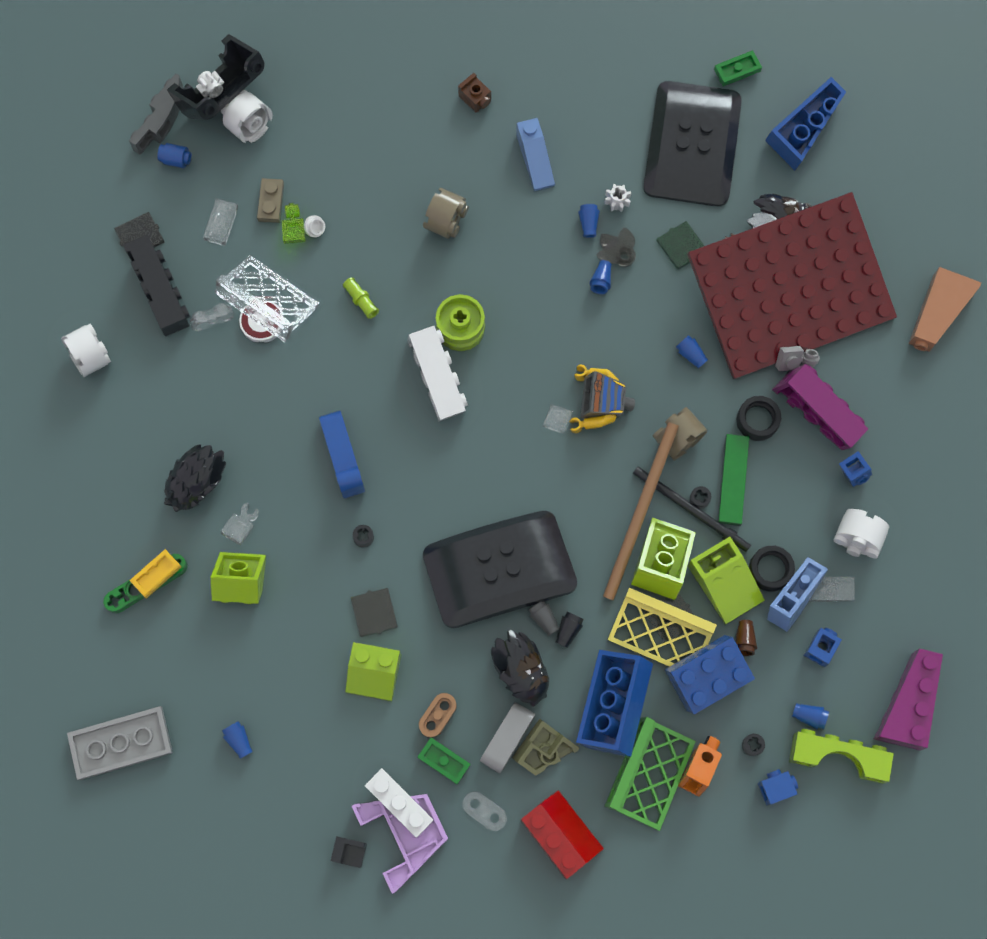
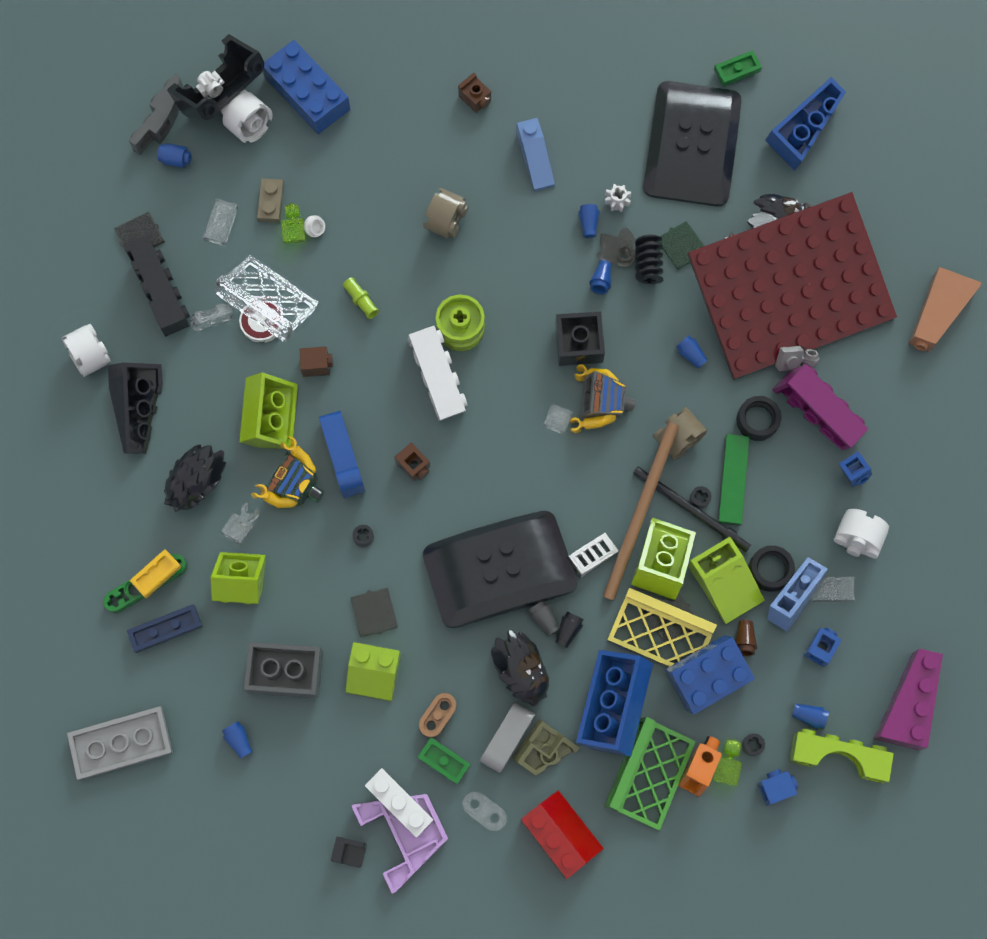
(134, 397): none -> black wedge
(164, 628): none -> dark blue plate
(268, 411): none -> lime slope
(283, 670): none -> dark grey brick
(292, 480): none -> torso
(306, 87): none -> blue brick
(315, 361): none -> reddish brown brick
(410, 455): none -> reddish brown brick
(579, 338): none -> black brick
(579, 567): none -> white slope
(648, 259): none -> black piece
(727, 768): none -> clear neon green plate

